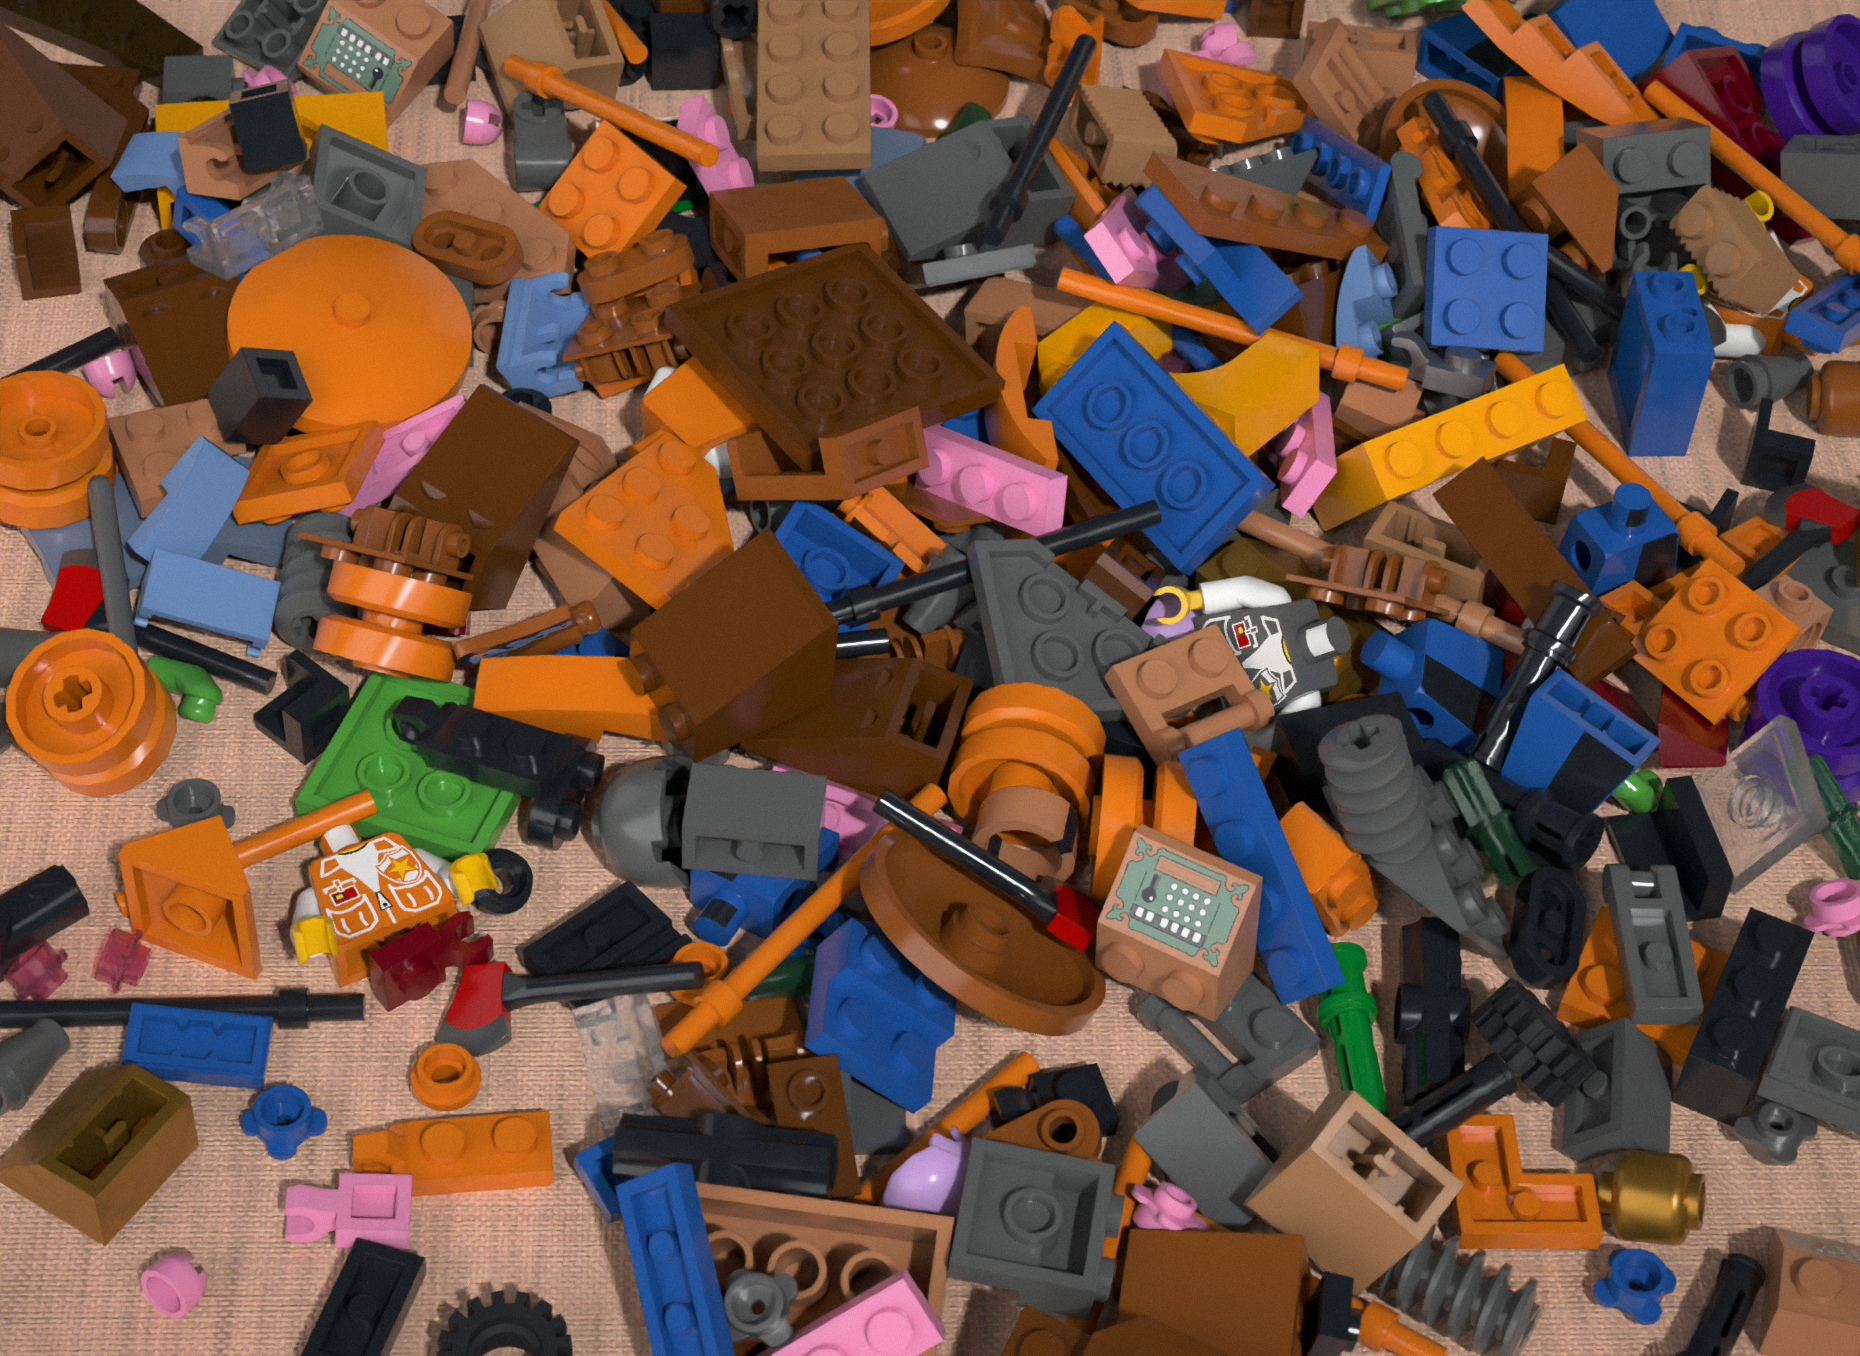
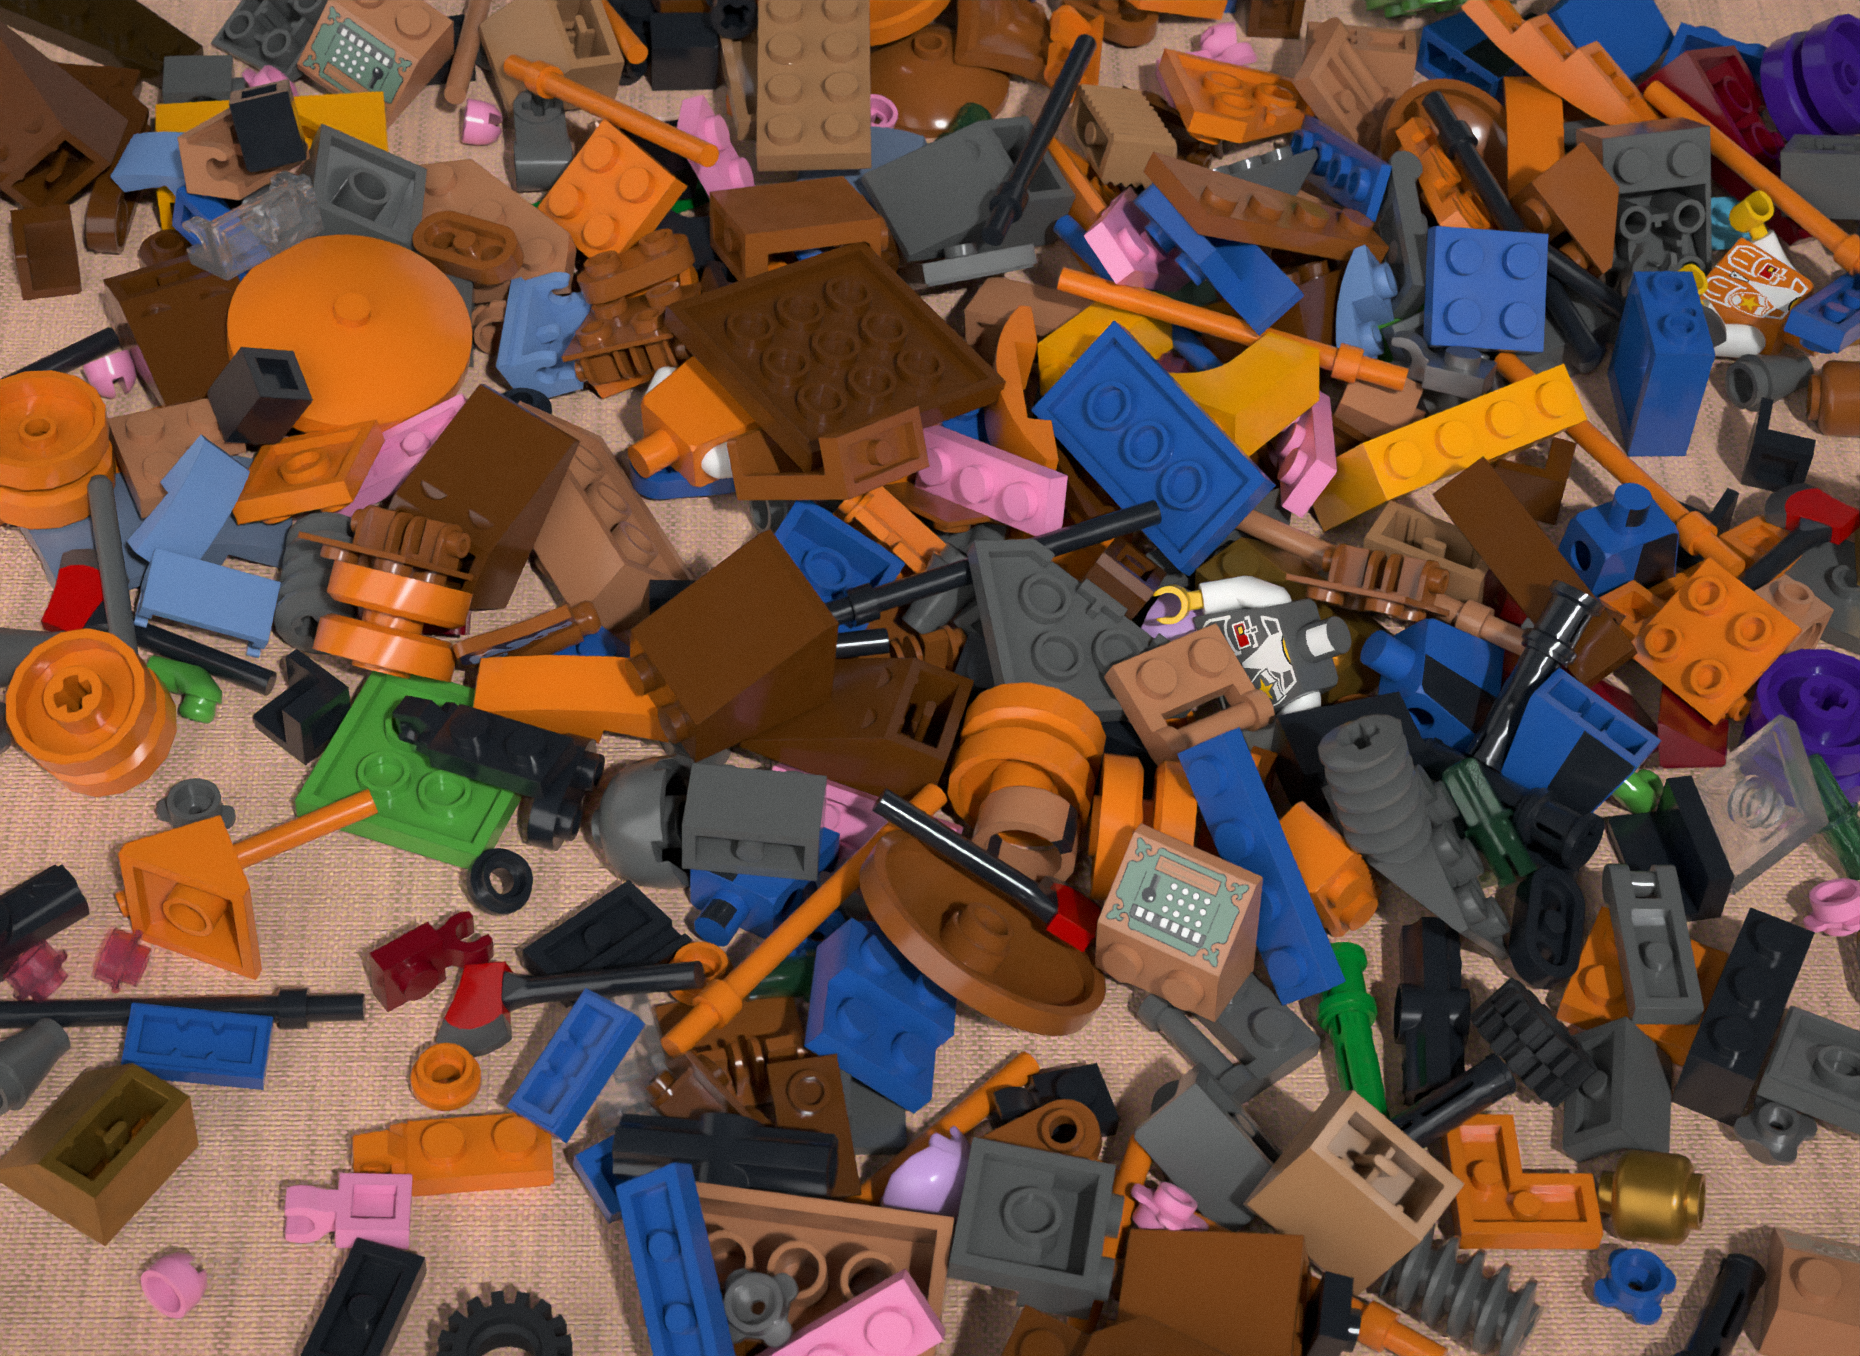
(279, 1105): blue plate -> none
(375, 893): torso -> none
(576, 1065): none -> blue plate
(653, 521): orange plate -> none
(1734, 250): medium nougat brick -> none

